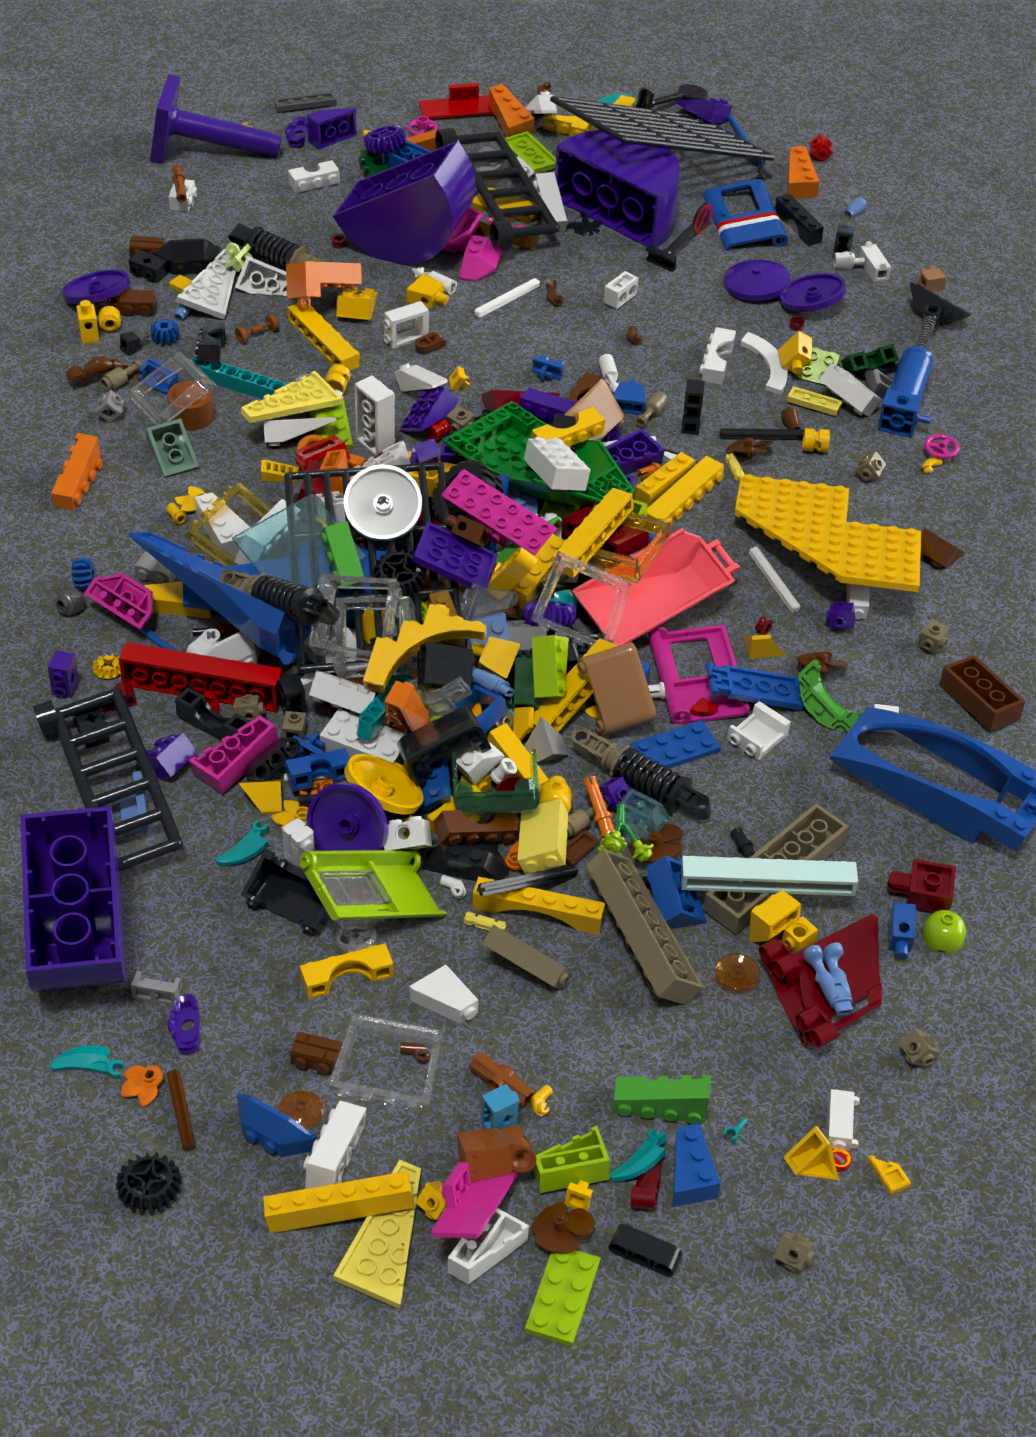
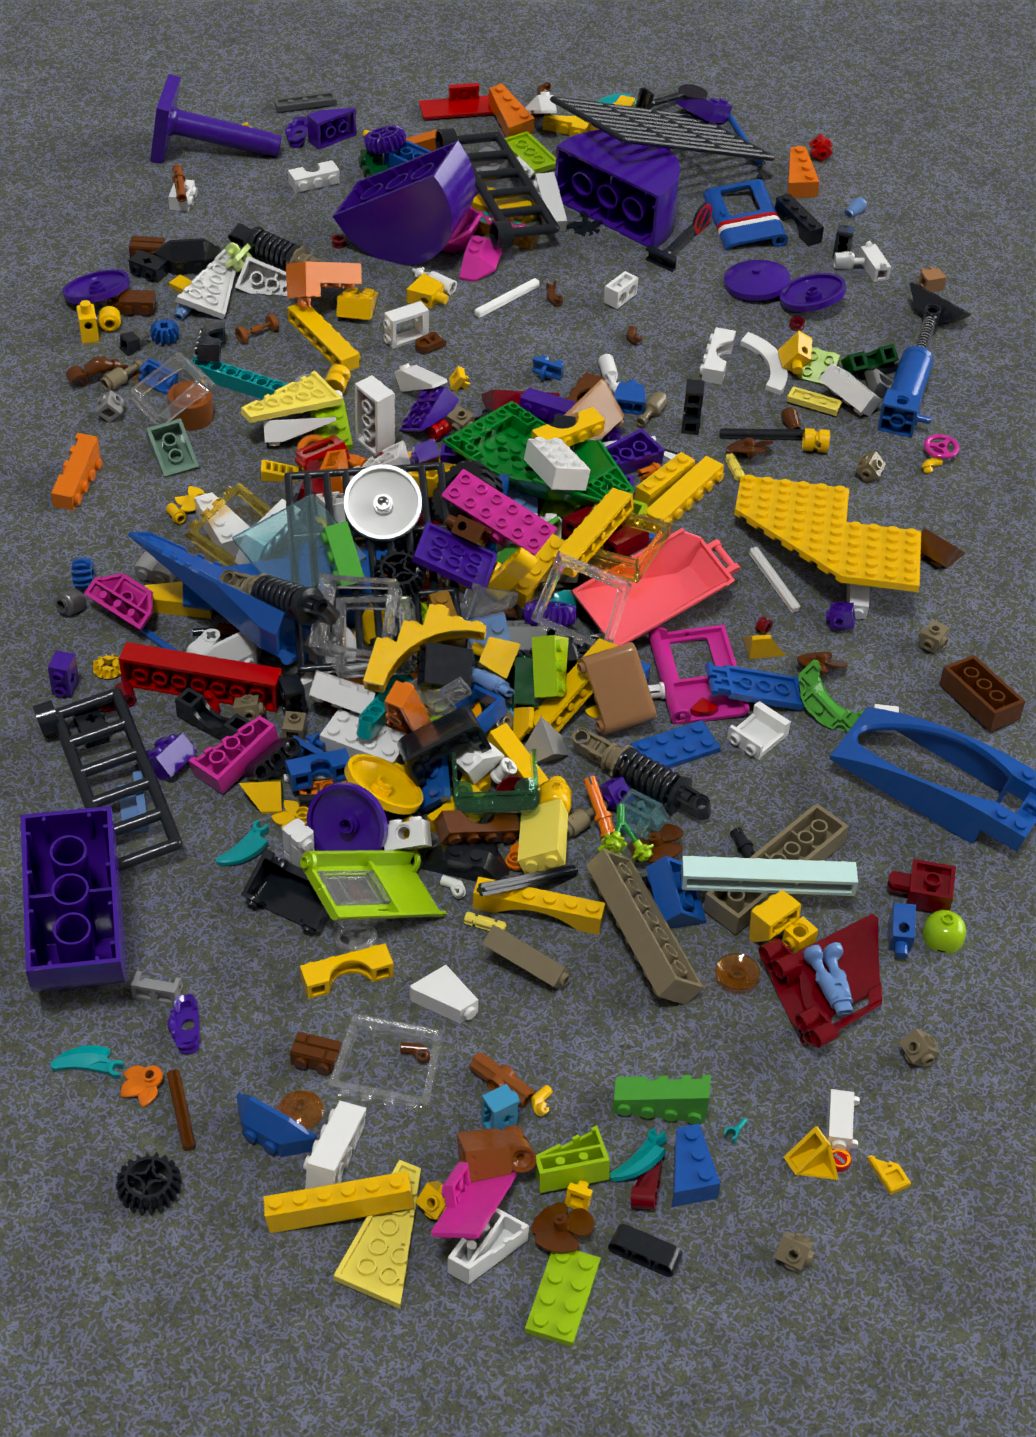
(422, 123): dark pink piece -> none
(580, 847): reddish brown tile -> none

